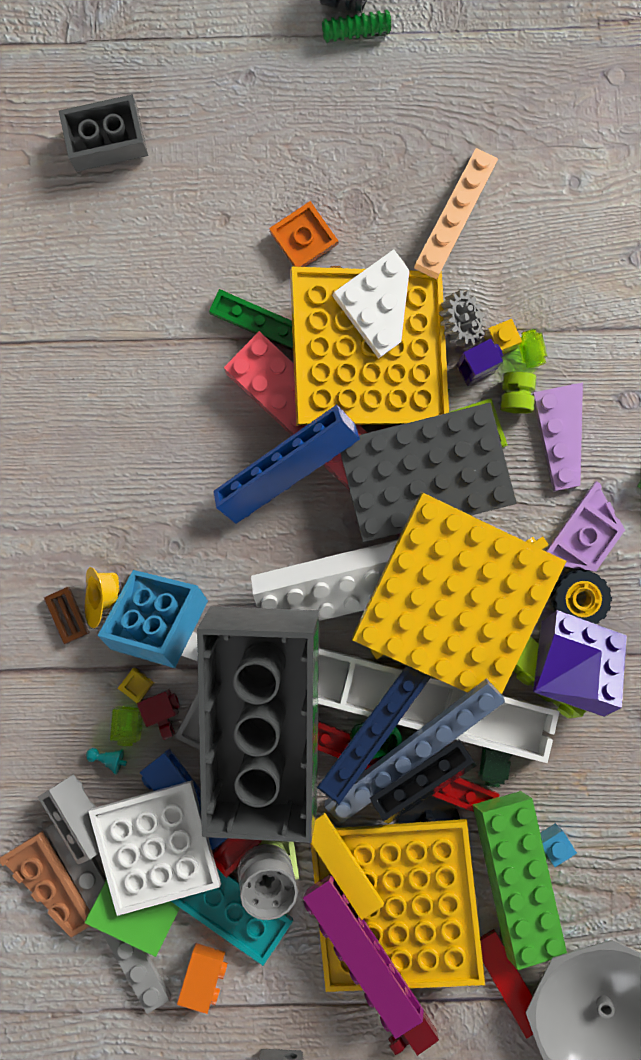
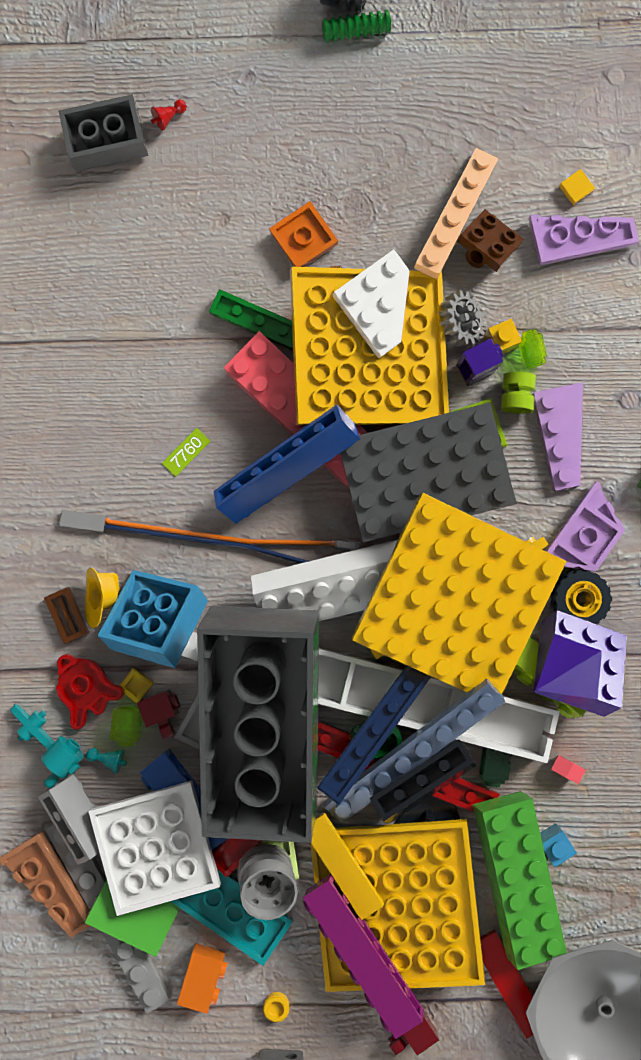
(61, 755): none -> teal piece
(84, 688): none -> red tile
(98, 523): none -> piece
(164, 115): none -> red piece
(186, 452): none -> lime sticker
(276, 1007): none -> yellow tile
(488, 241): none -> reddish brown plate
(568, 769): none -> coral piece
(571, 238): none -> lavender wing
(577, 187): none -> yellow tile

